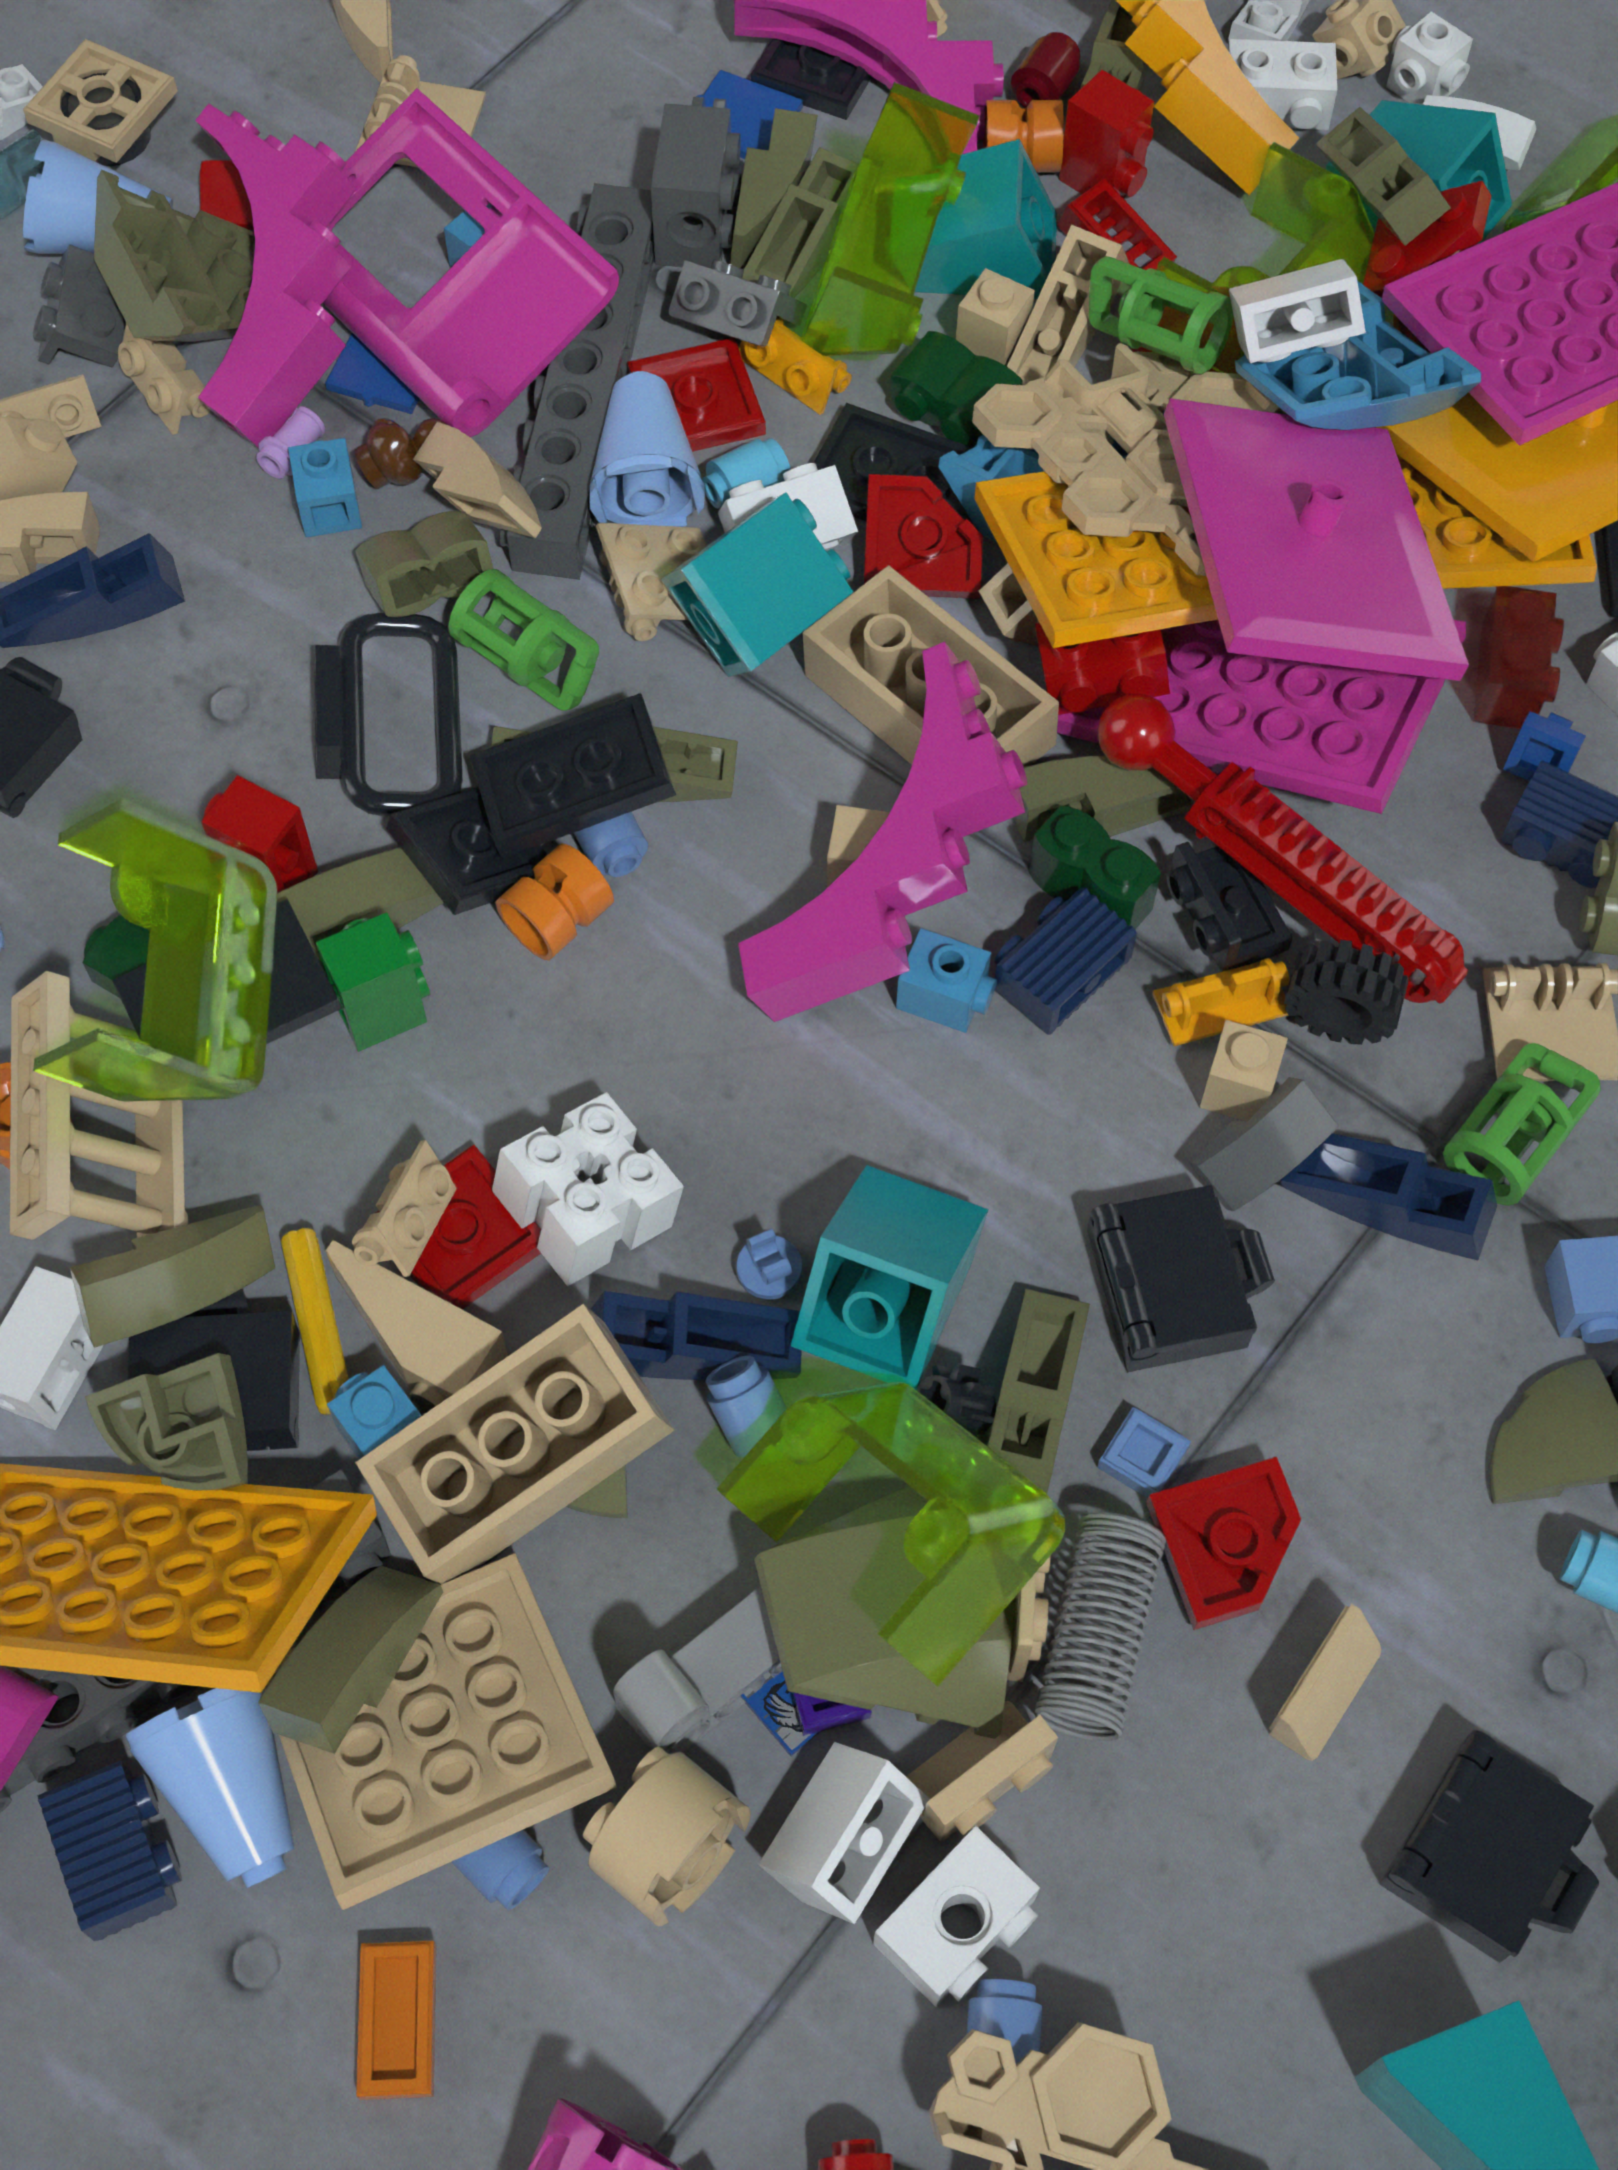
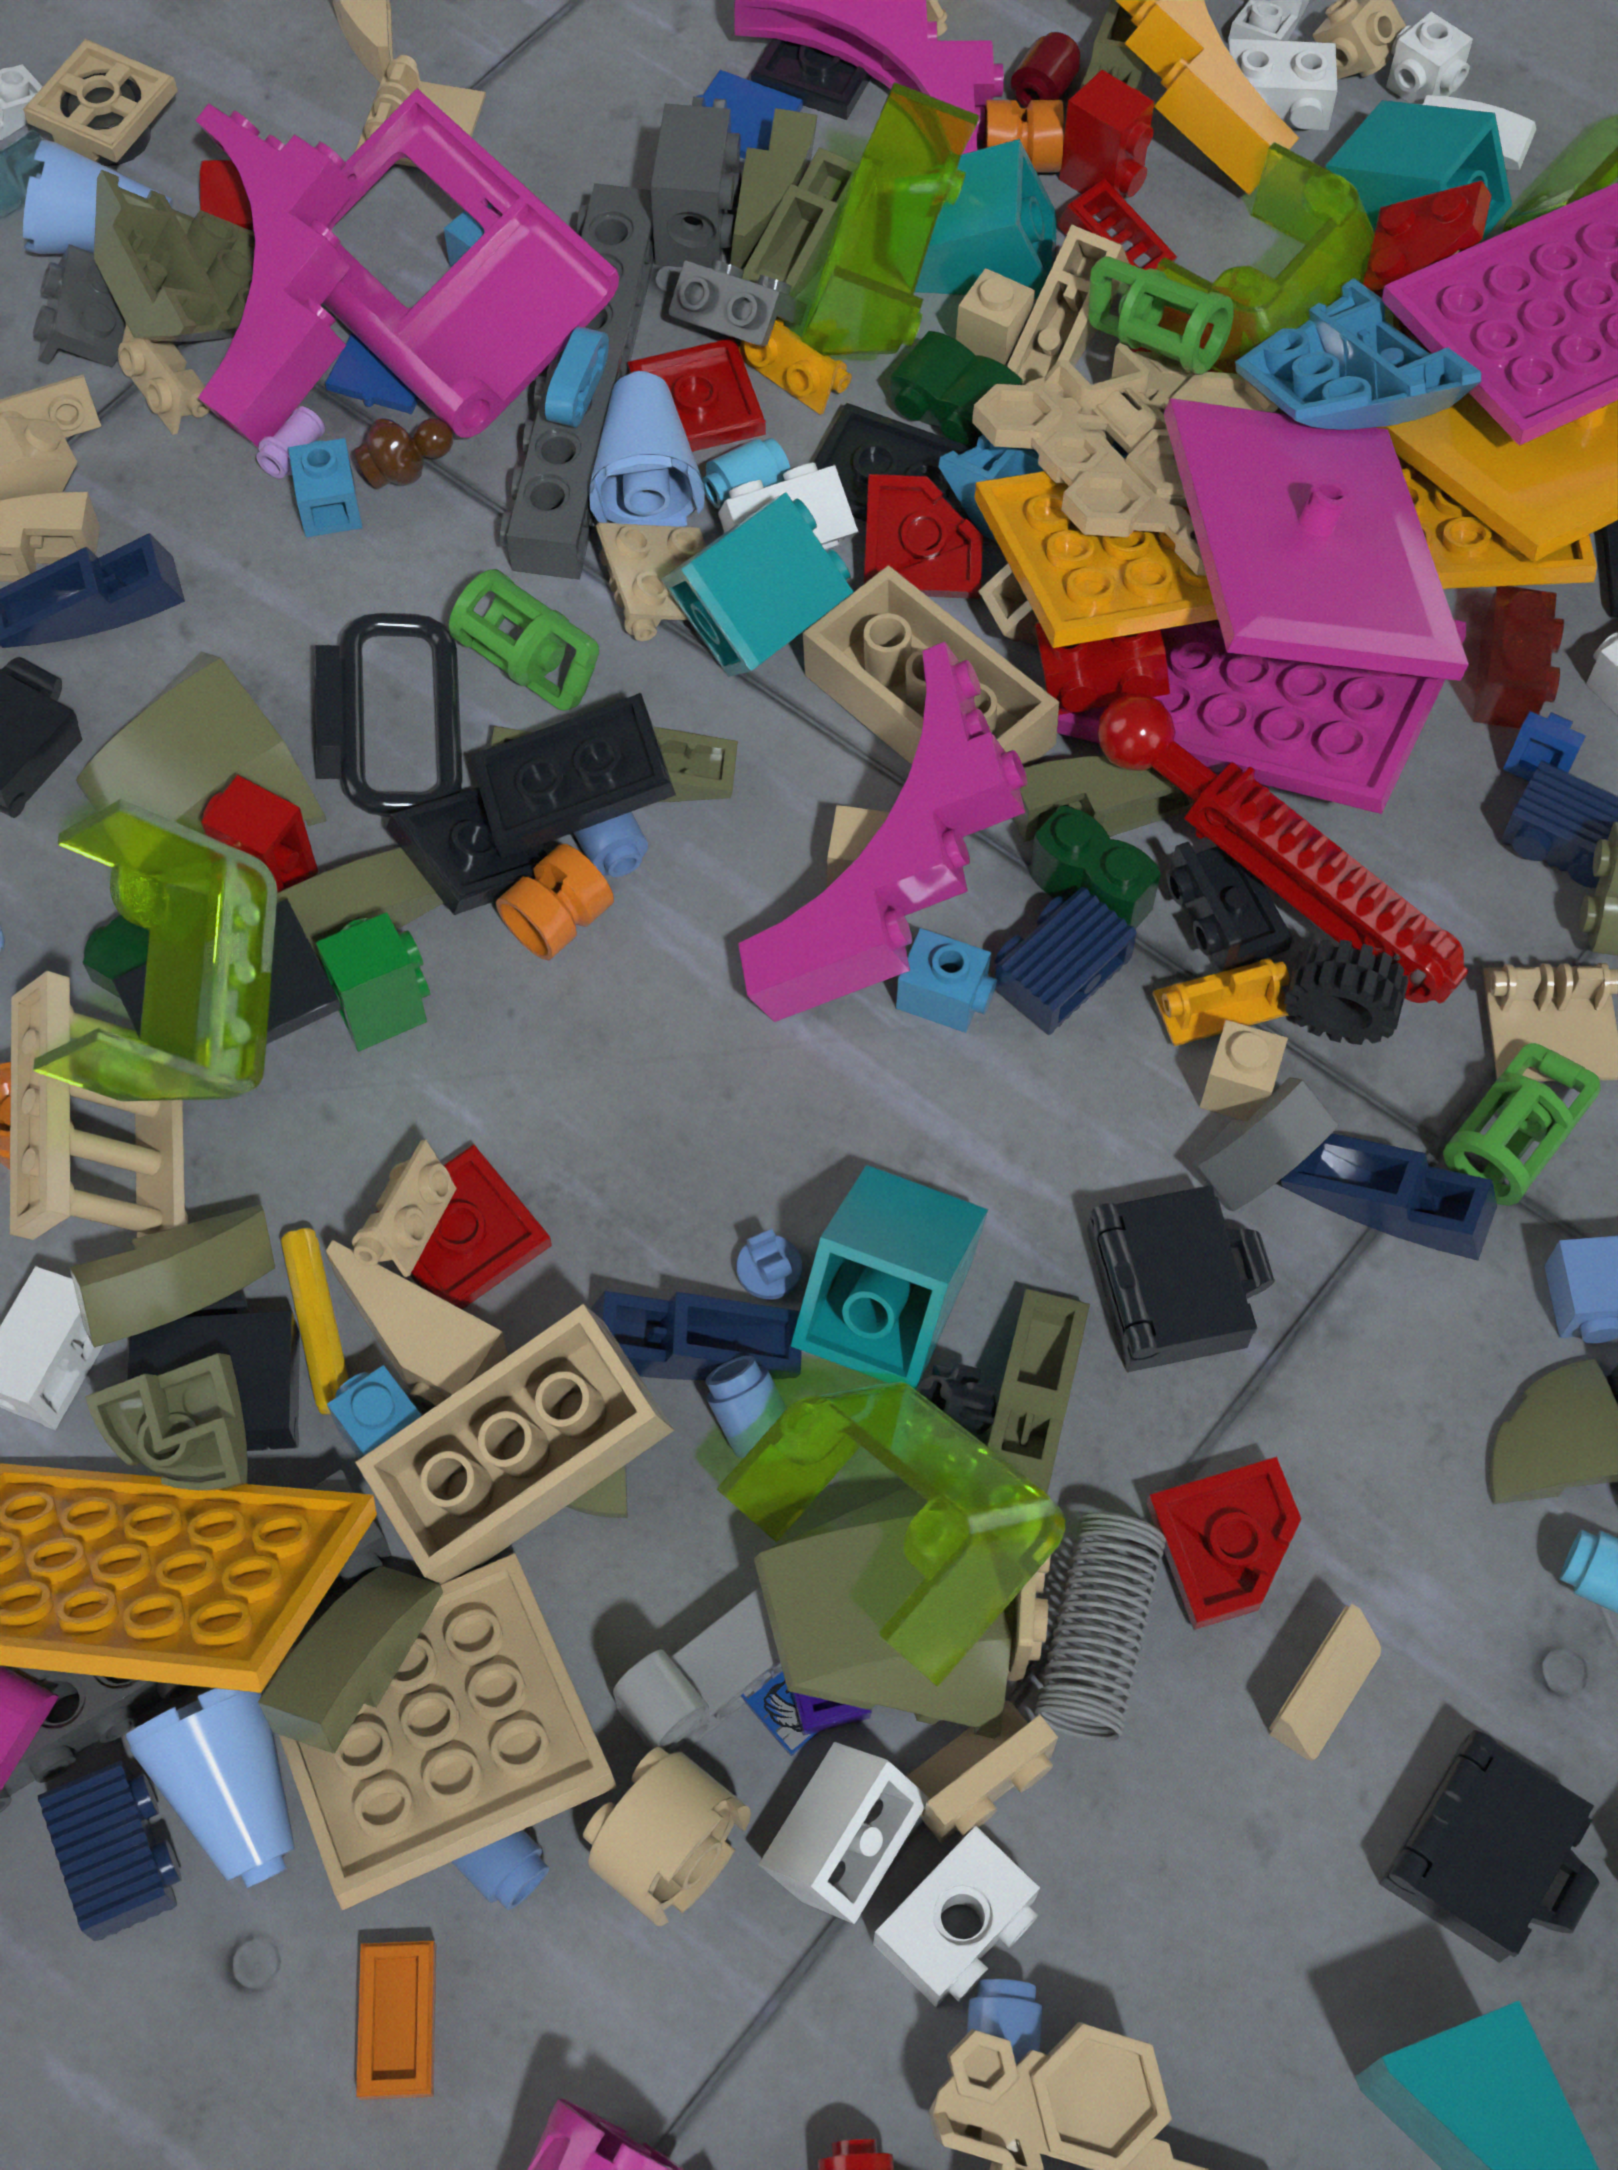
(193, 747): none -> olive wedge
(420, 565): olive brick -> none
(476, 482): tan slope -> none
(576, 376): none -> dark azure beam
(586, 1188): white brick -> none
(1143, 1453): medium blue tile -> none
(1297, 311): white brick -> none
(1384, 175): olive slope -> none

